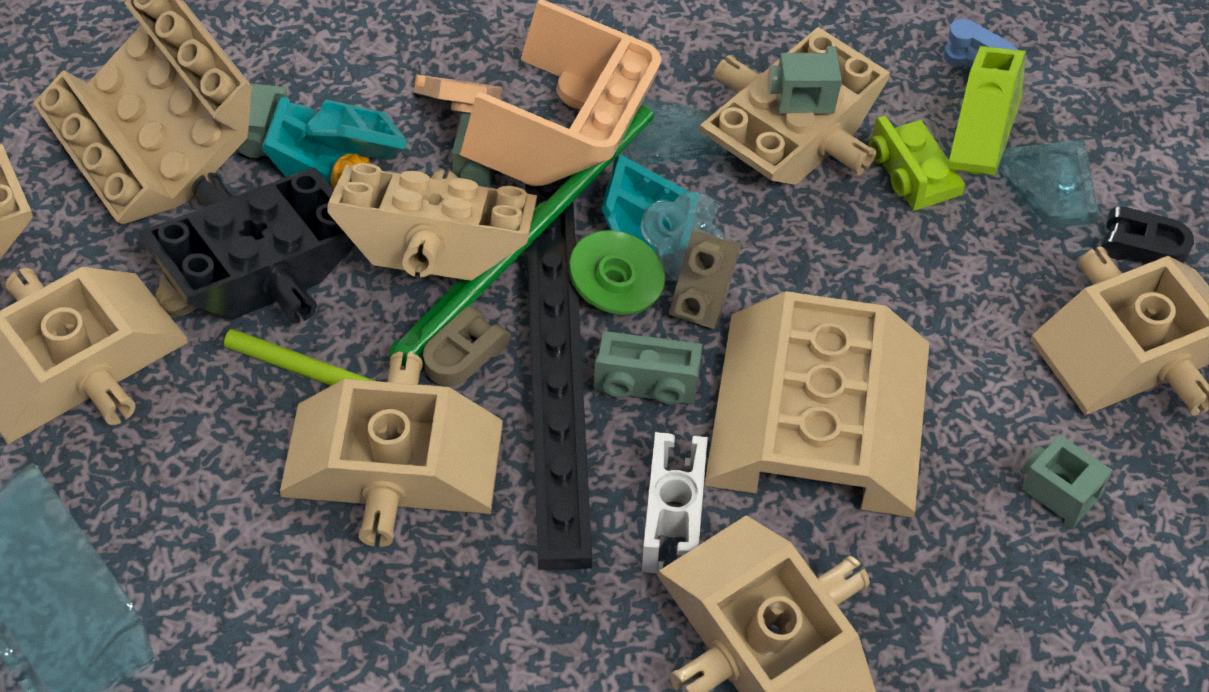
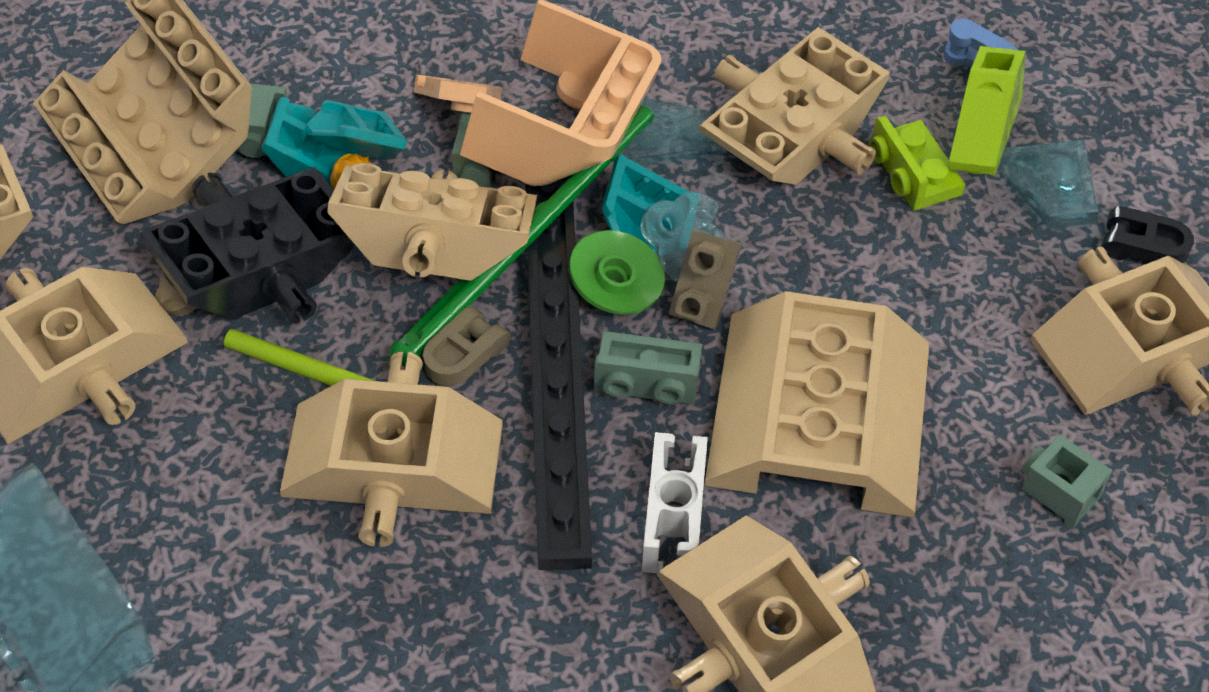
(806, 82): sand green brick -> none

